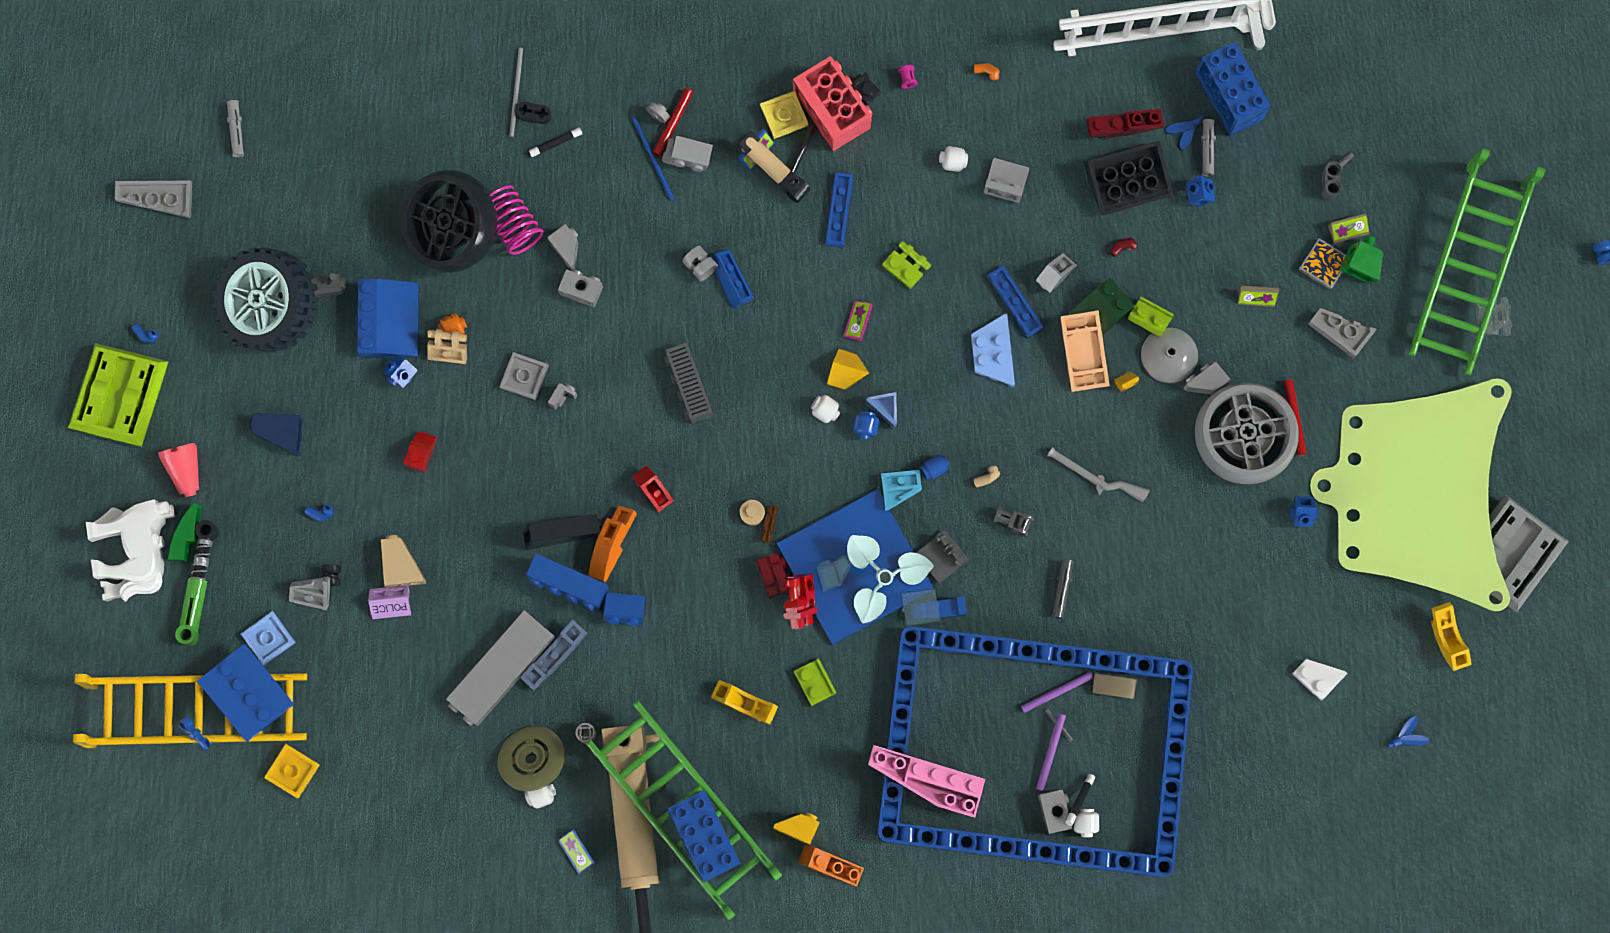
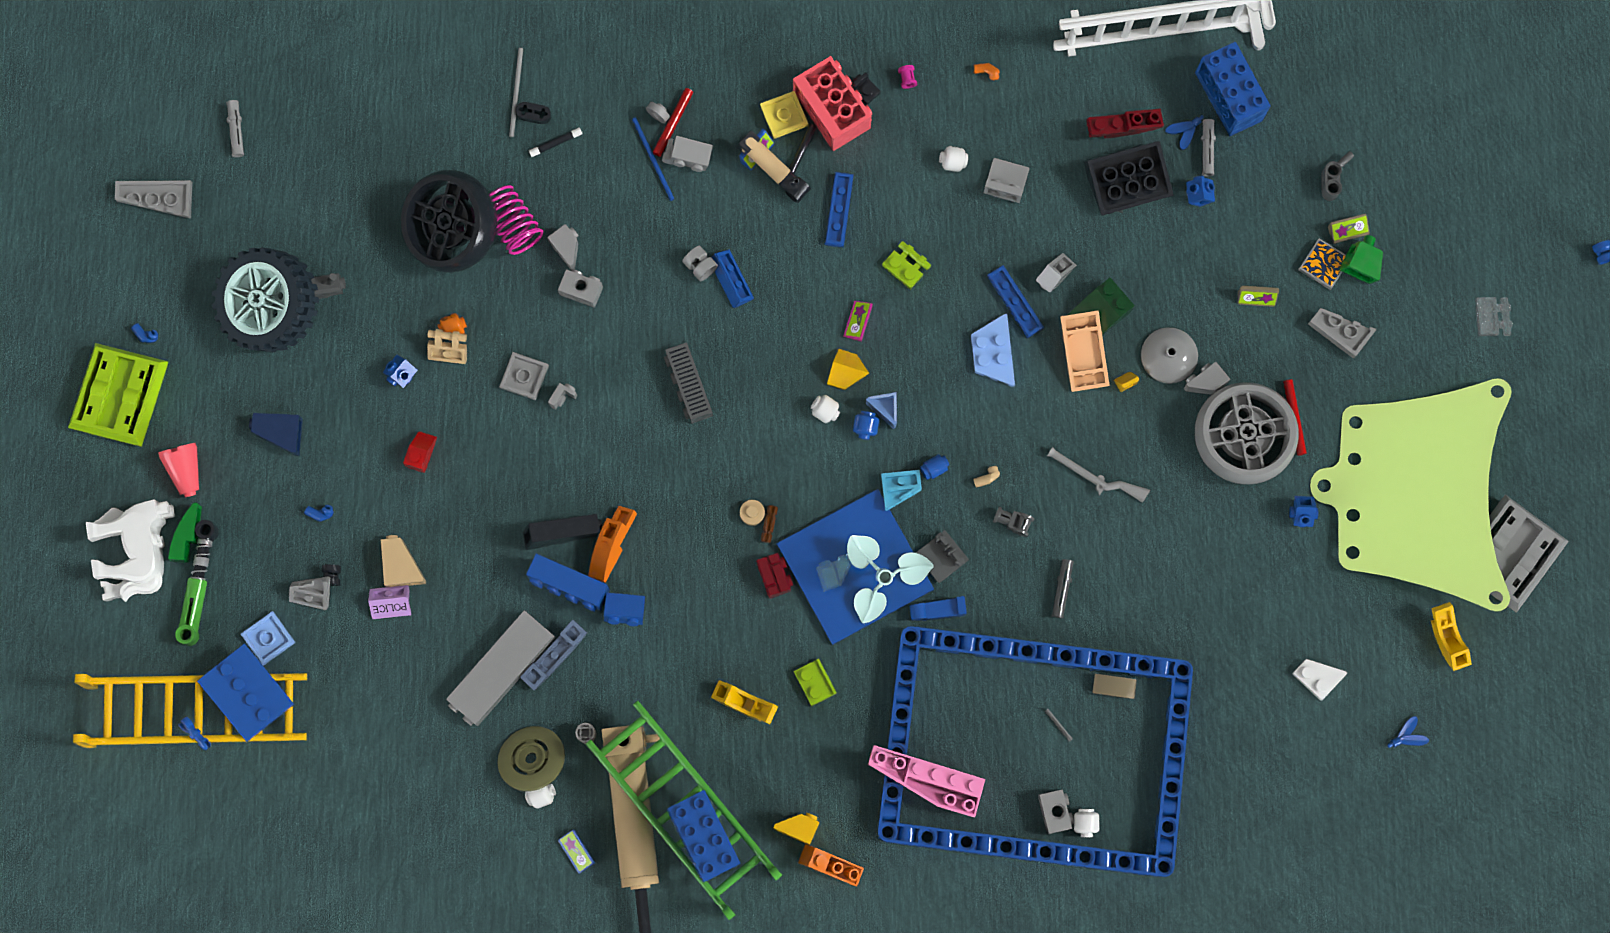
(292, 771): yellow plate -> none
(387, 318): blue slope -> none
(652, 488): red slope -> none
(801, 600): red hips -> none
(920, 607): clear light blue piece -> none
(1050, 752): medium lavender bar -> none
(1056, 692): medium lavender bar -> none
(1080, 799): black bar -> none
(1122, 244): dark red arm -> none
(1150, 316): lime plate -> none
(1526, 185): bright green piece -> none

